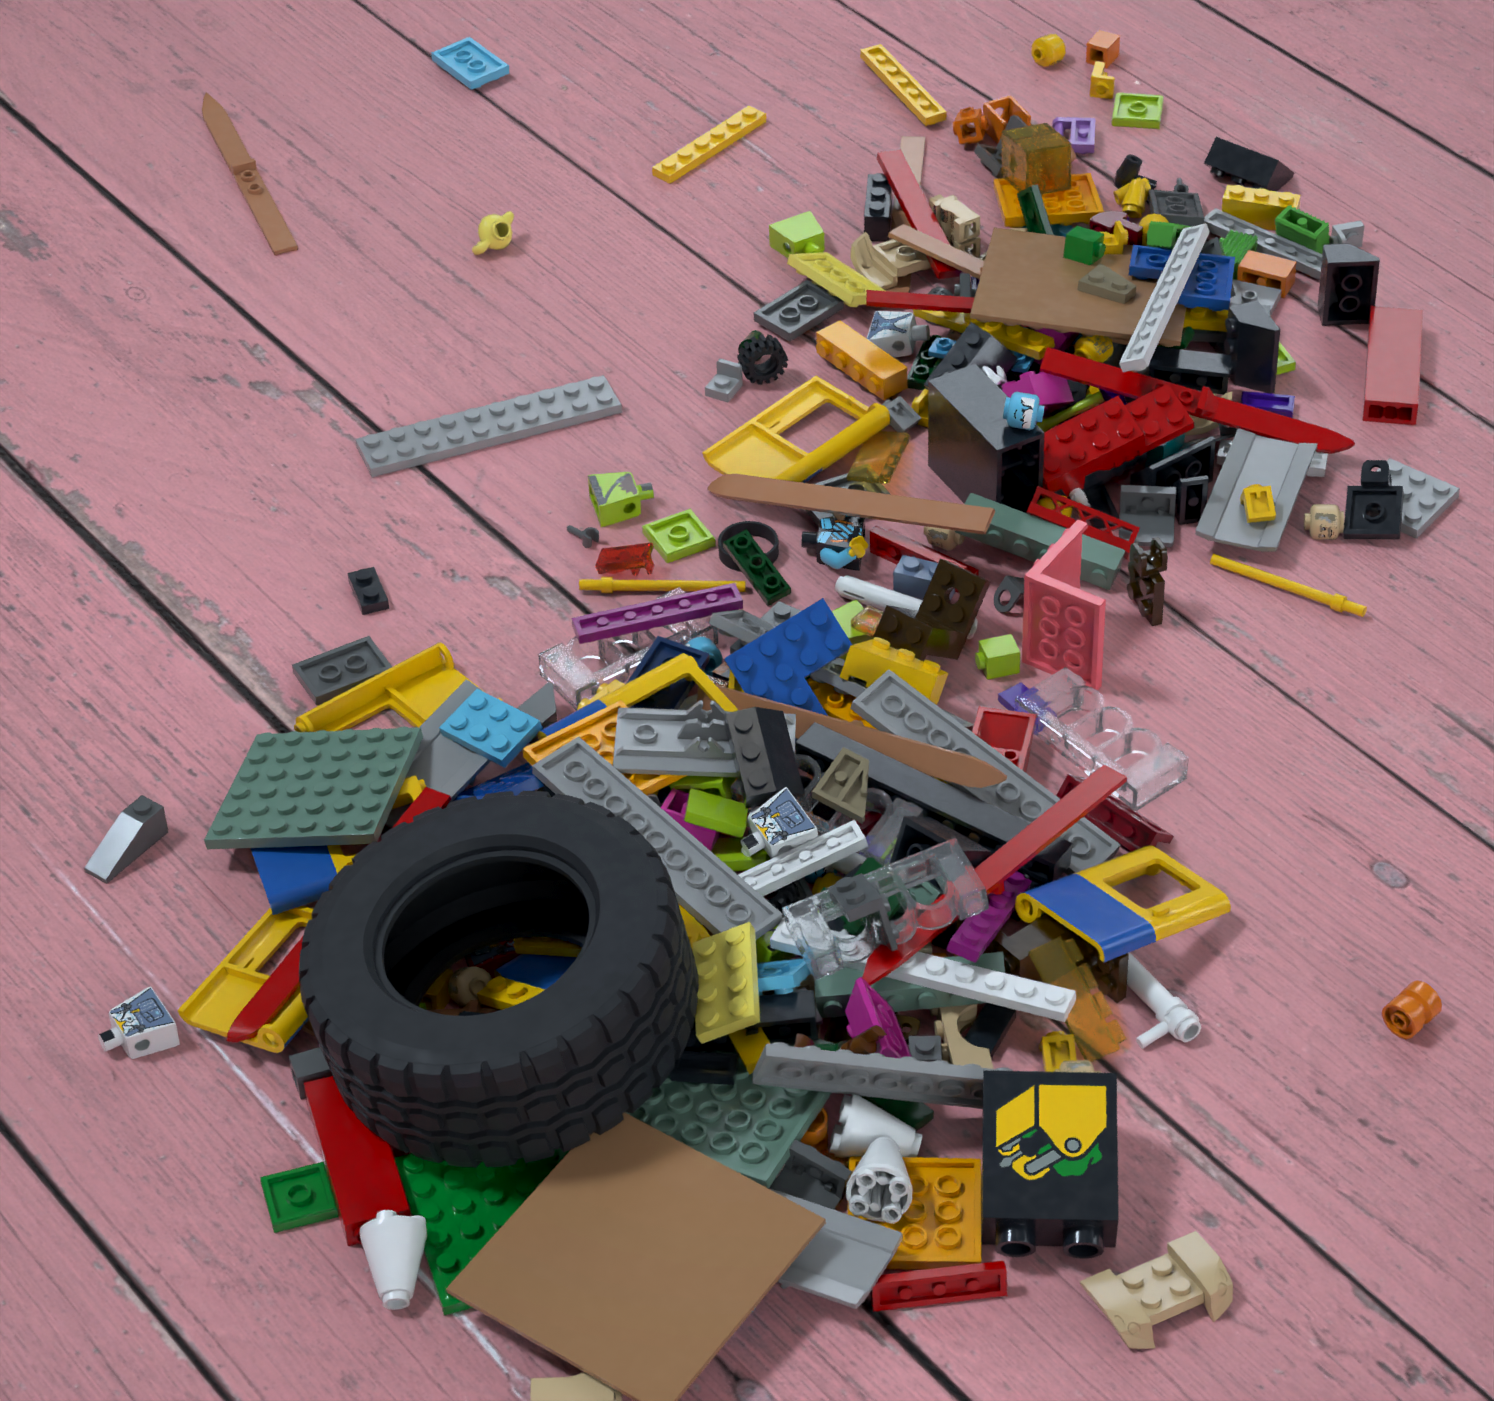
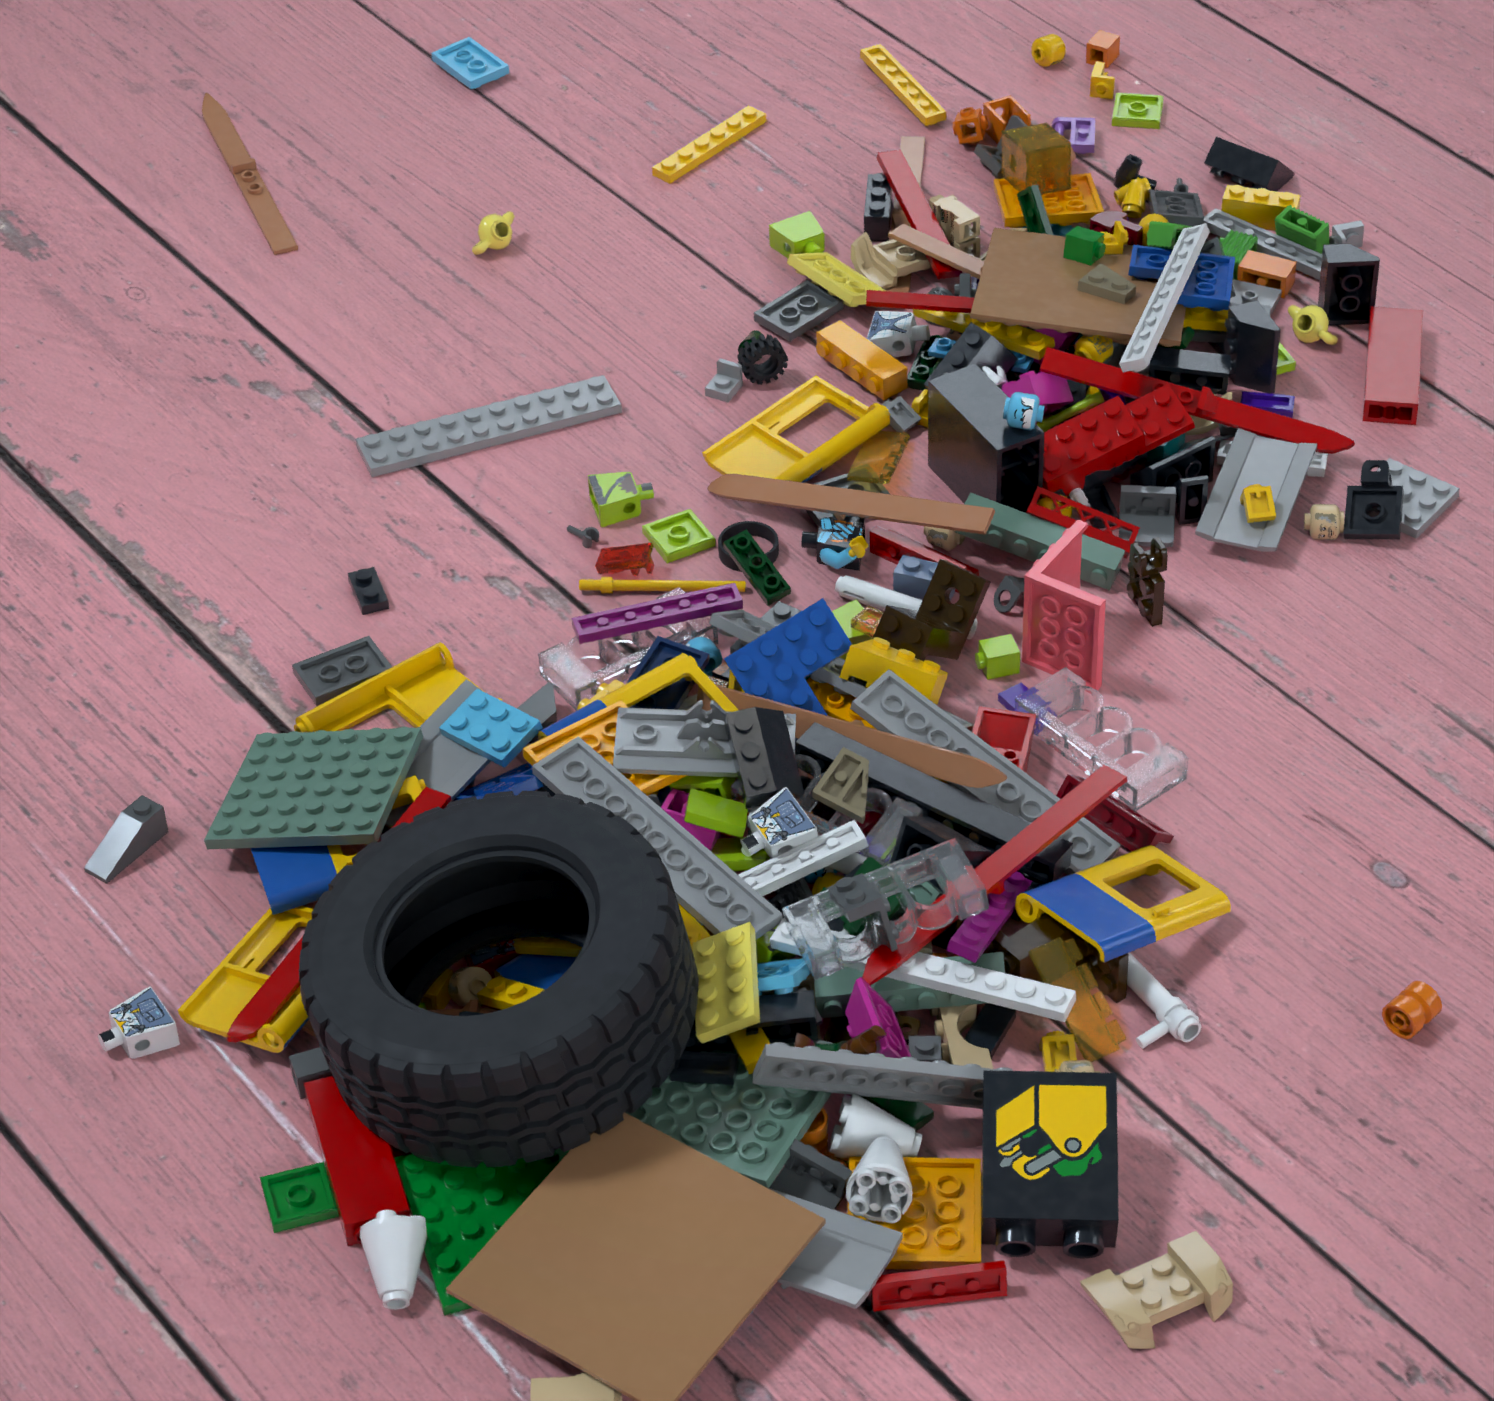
(1311, 324): none -> light yellow piece
(1336, 602): yellow bar -> none

